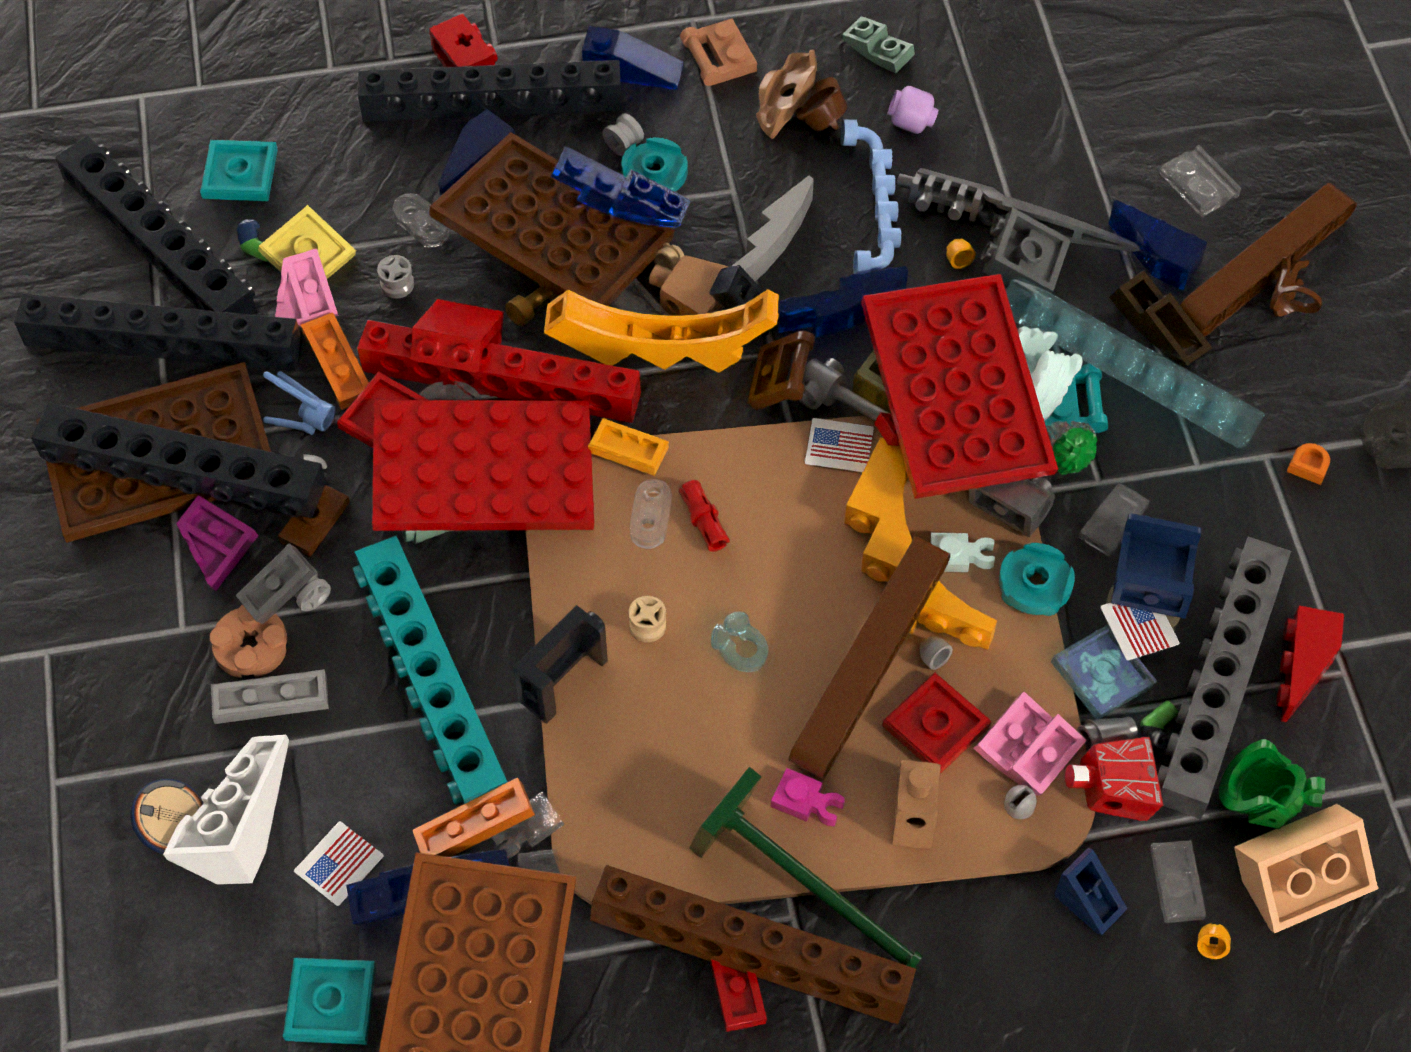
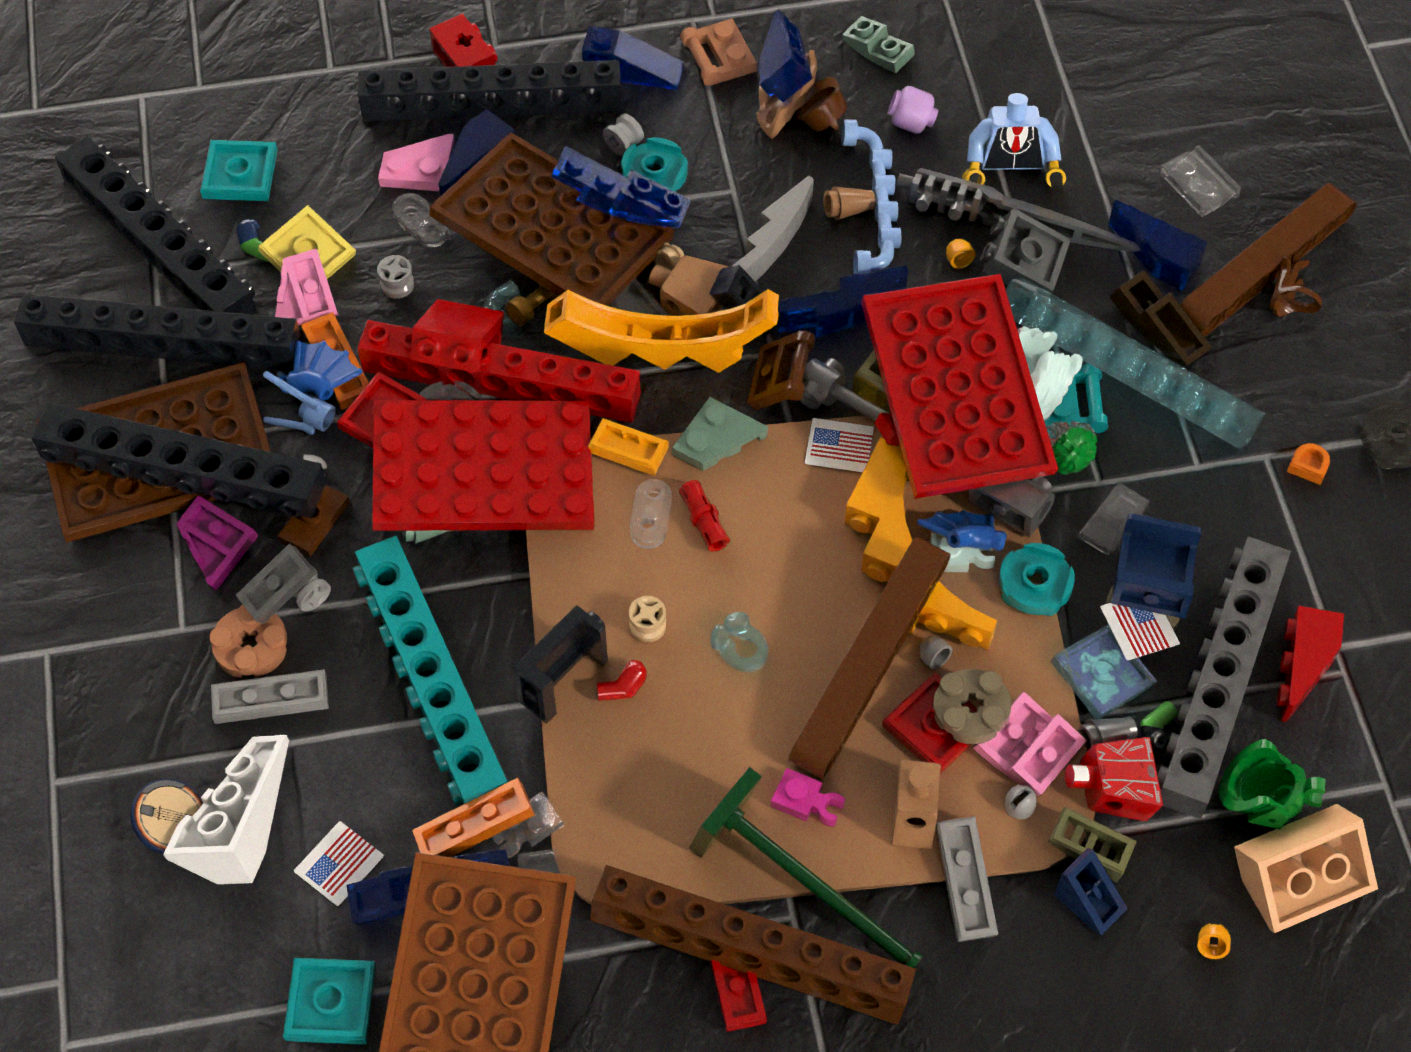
(319, 369): none -> blue arm
(417, 165): none -> bright pink wing
(500, 296): none -> clear light blue arm
(626, 685): none -> red arm
(716, 434): none -> sand green wing
(783, 59): none -> clear blue slope
(845, 202): none -> medium nougat cone
(966, 530): none -> blue arm
(966, 879): none -> light grey tile
(976, 685): none -> dark tan plate
(1014, 139): none -> torso
(1110, 838): none -> olive slope
(1178, 881): clear plate -> none

